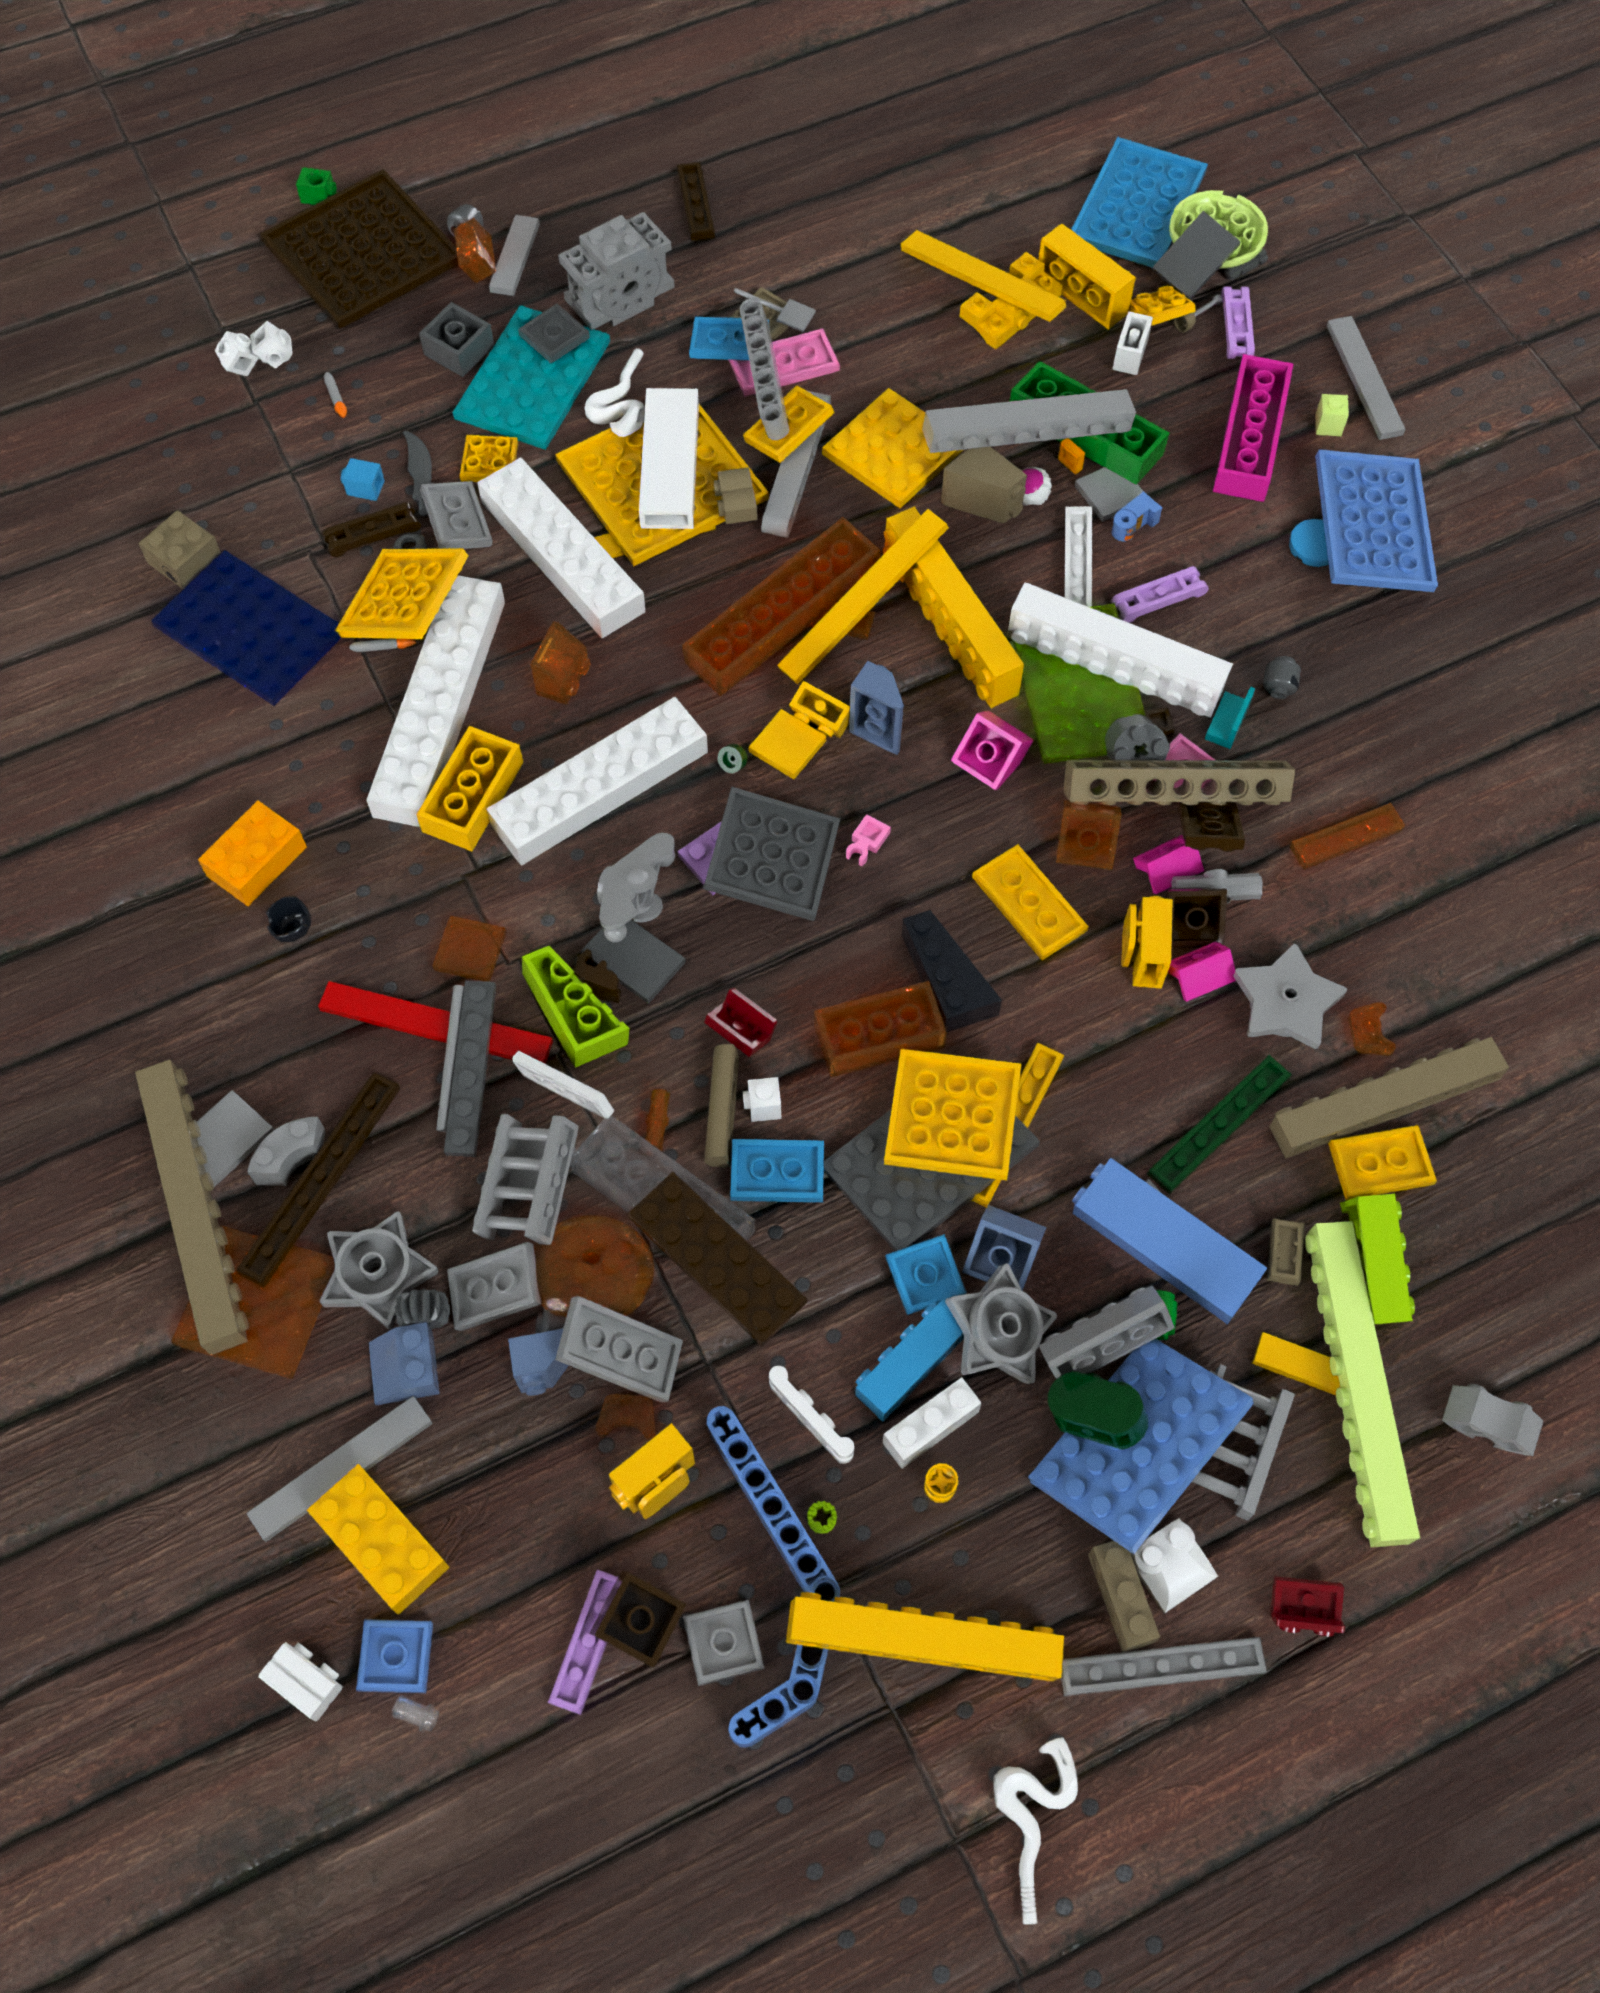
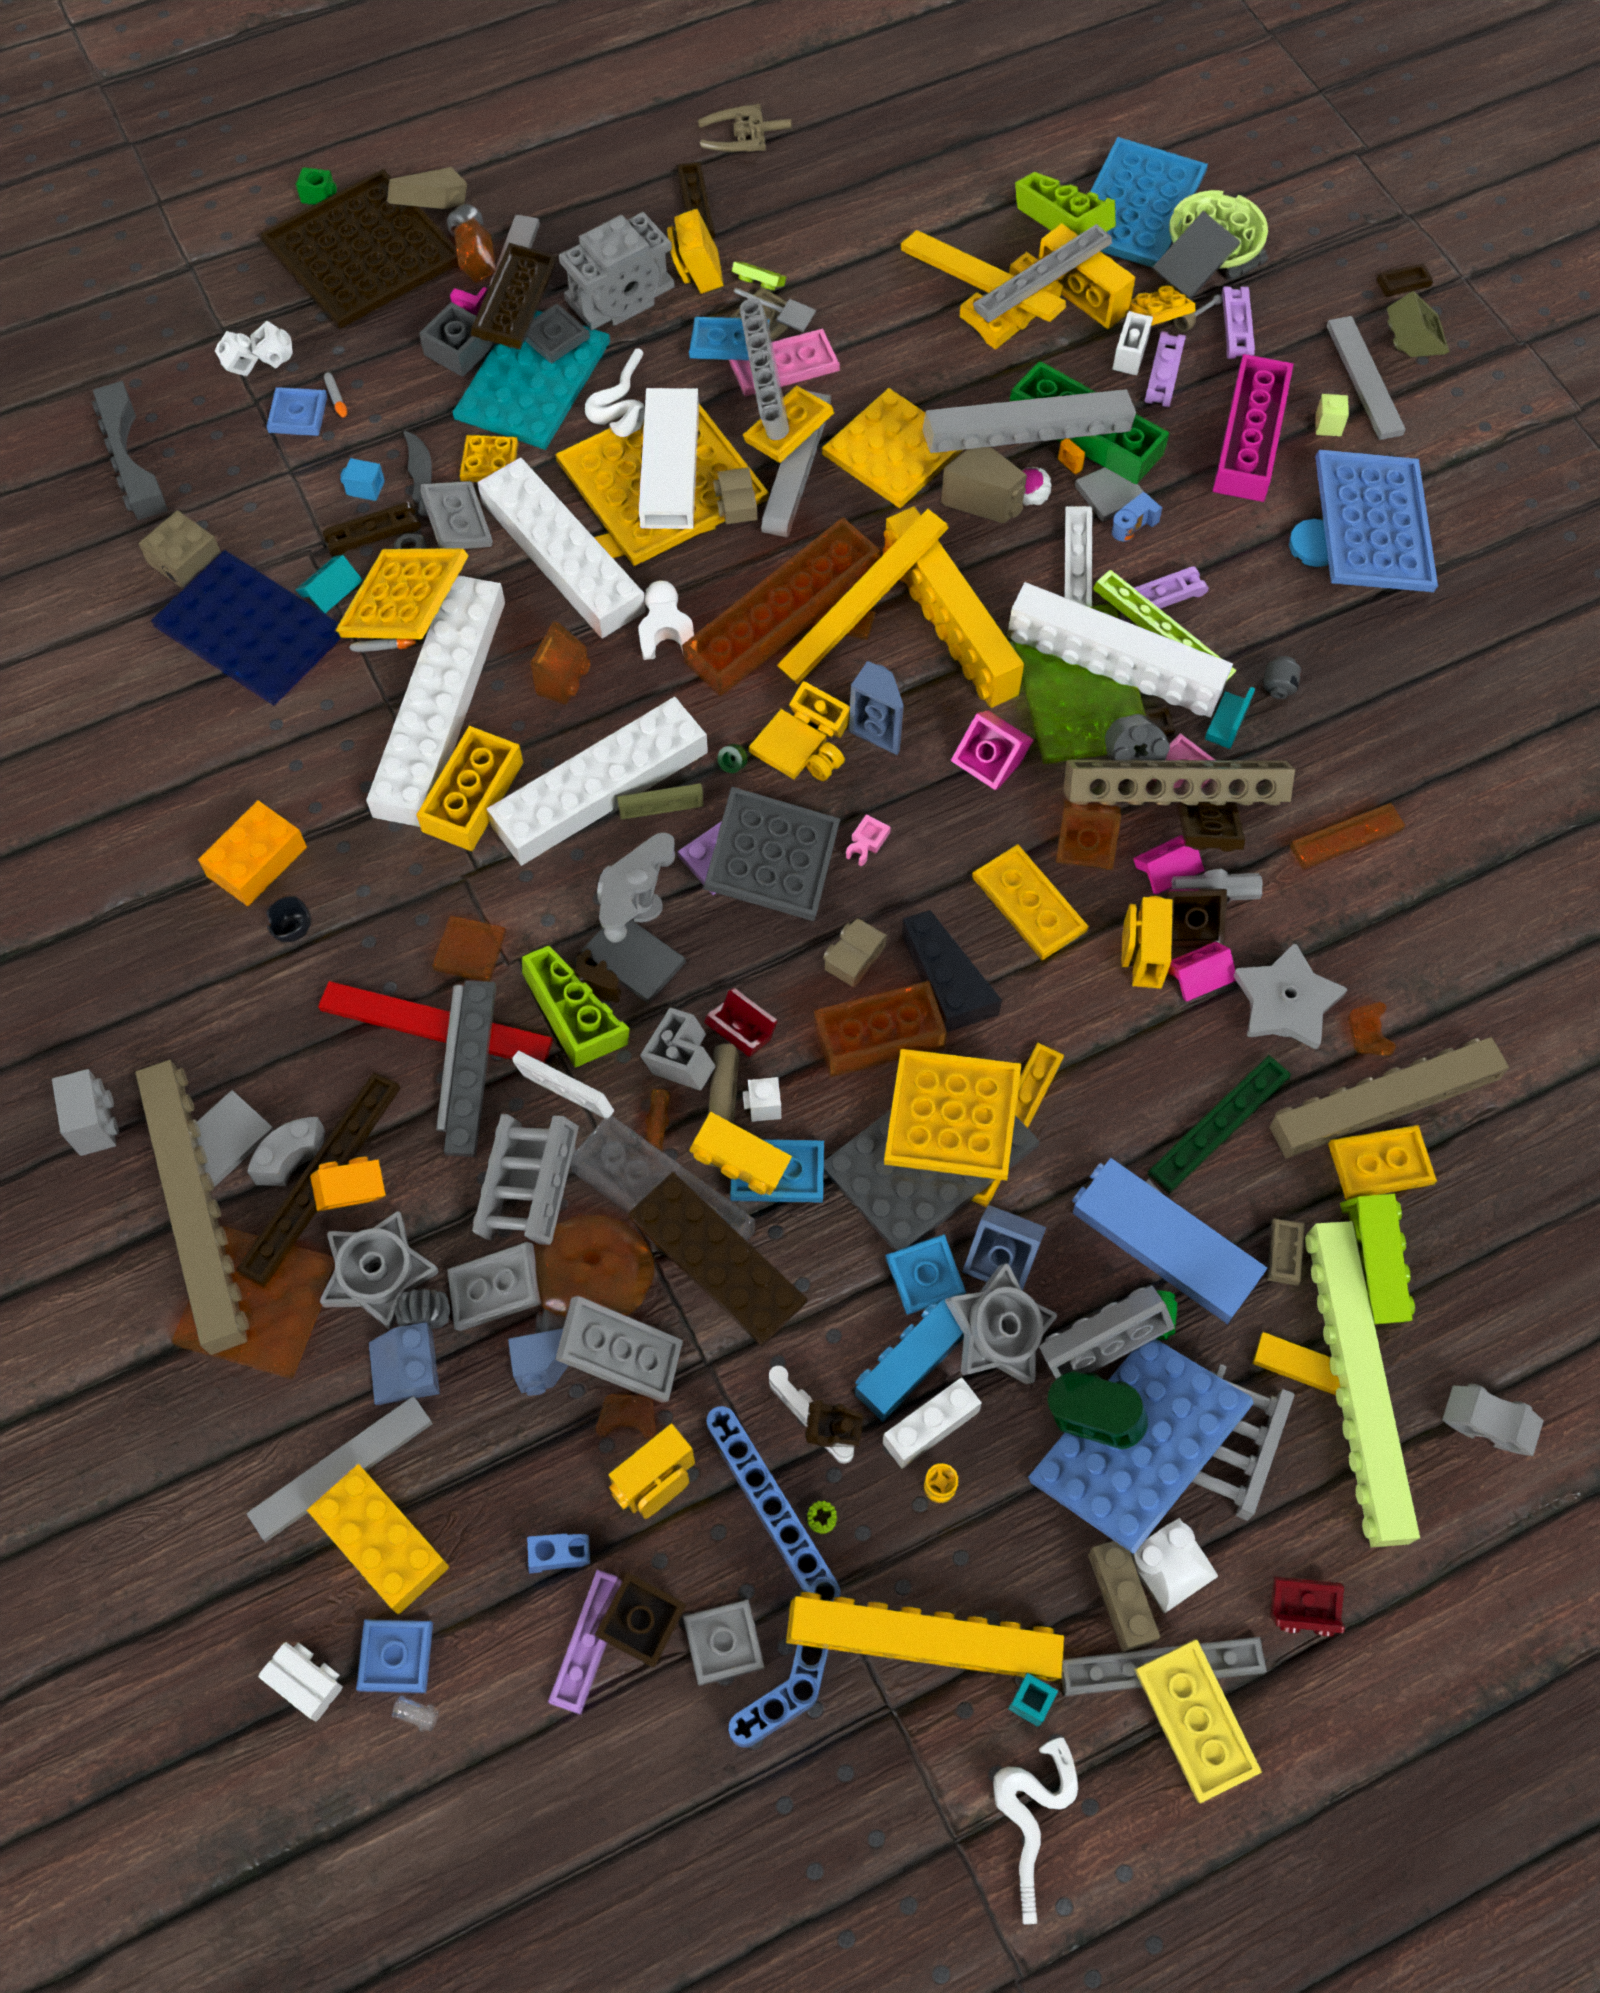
(85, 1112): none -> light grey brick
(117, 417): none -> dark grey arch
(297, 411): none -> medium blue tile
(330, 583): none -> teal panel
(347, 1184): none -> light orange piece
(429, 189): none -> dark tan slope
(468, 301): none -> dark pink bracket
(514, 296): none -> dark brown plate
(557, 1552): none -> medium blue leg
(660, 801): none -> olive tile
(663, 619): none -> white piece
(676, 1052): none -> light grey brick
(695, 252): none -> yellow brick
(740, 1154): none -> yellow brick
(754, 128): none -> dark tan bar
(767, 278): none -> lime plate
(825, 761): none -> yellow wheel
(833, 1425): none -> dark brown hand
(855, 952): none -> dark tan brick
(1033, 1700): none -> teal brick
(1042, 273): none -> light grey tile
(1057, 204): none -> lime wedge
(1145, 613): none -> lime plate
(1165, 369): none -> lavender plate
(1197, 1721): none -> light yellow plate
(1404, 280): none -> dark brown tile
(1416, 327): none -> olive slope

